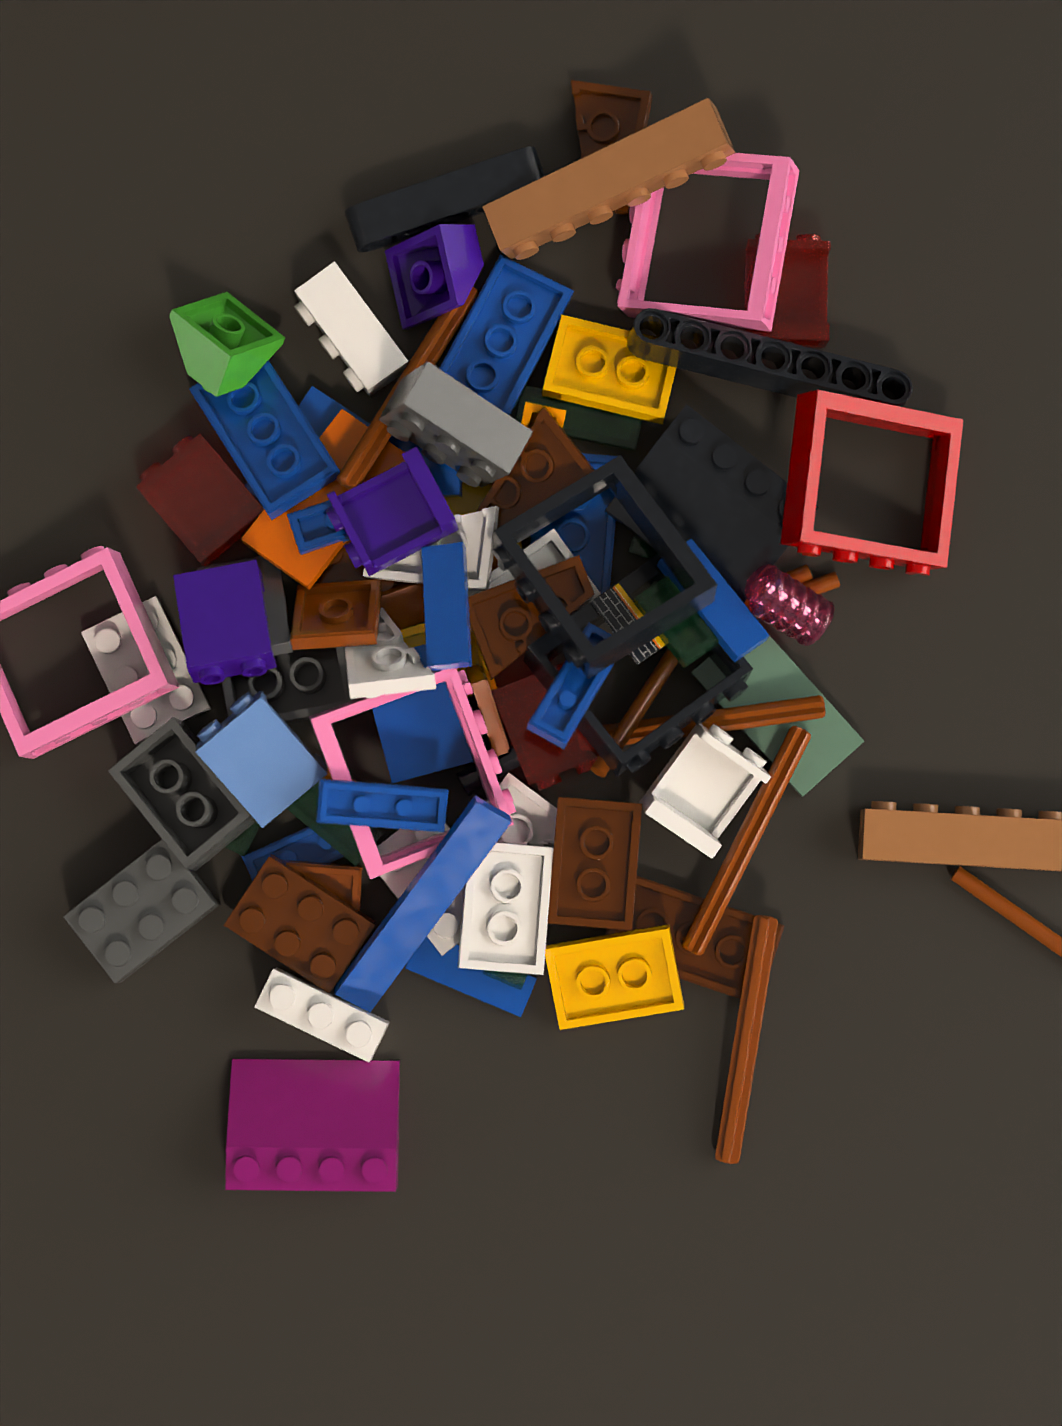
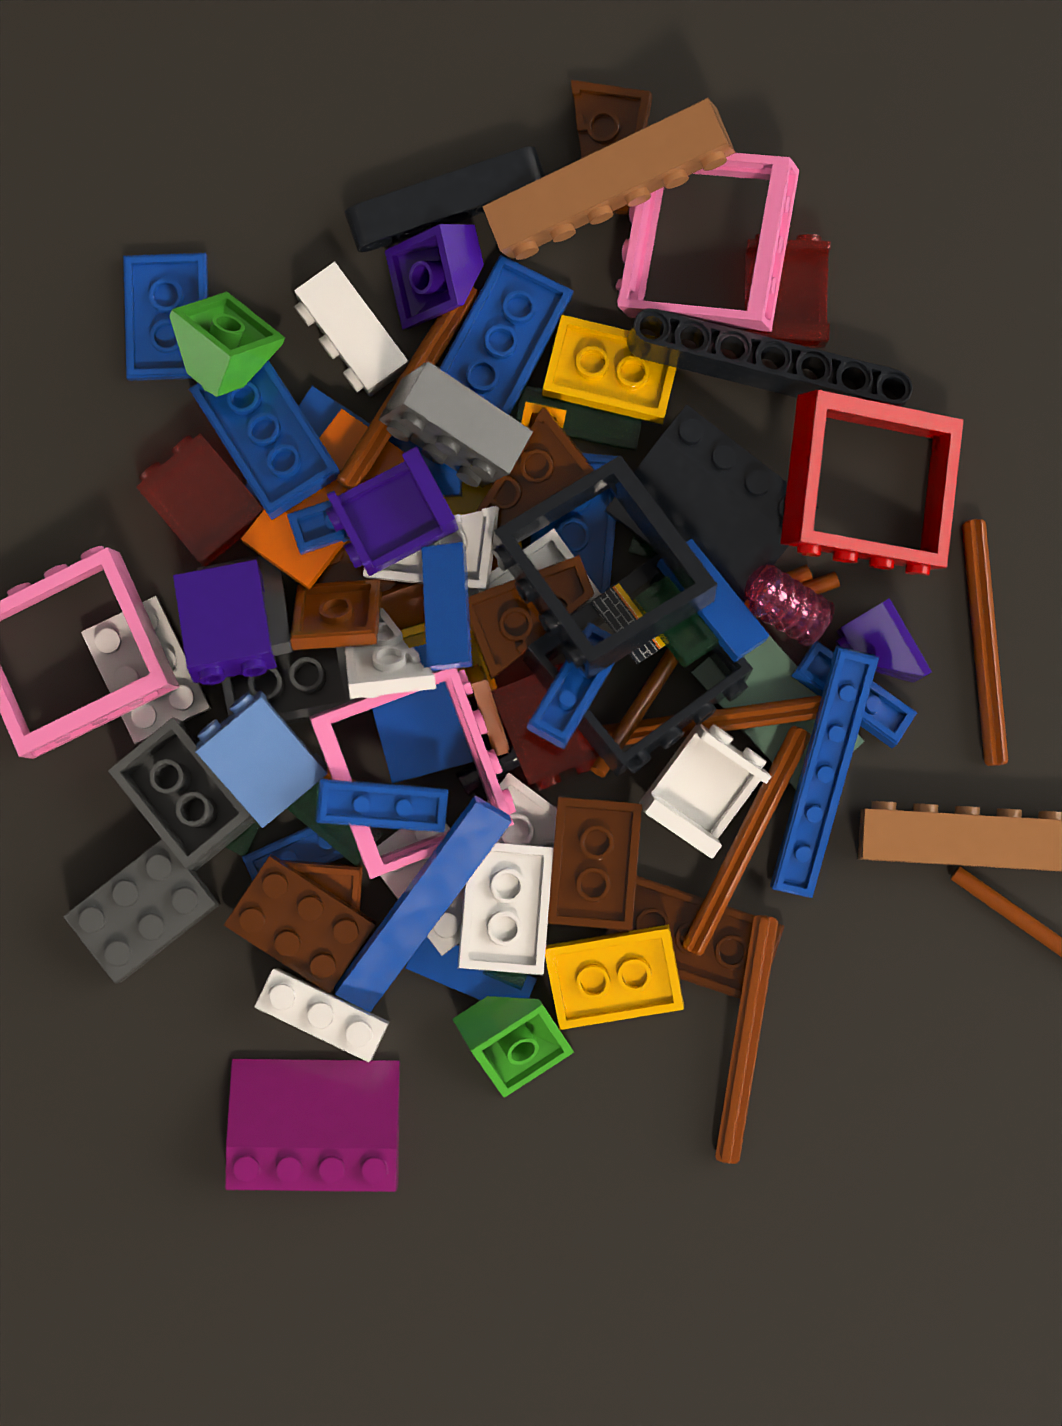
(150, 292): none -> blue tile
(512, 1039): none -> bright green slope
(824, 771): none -> blue tile
(884, 713): none -> blue tile
(886, 636): none -> dark purple slope
(985, 642): none -> dark orange axle

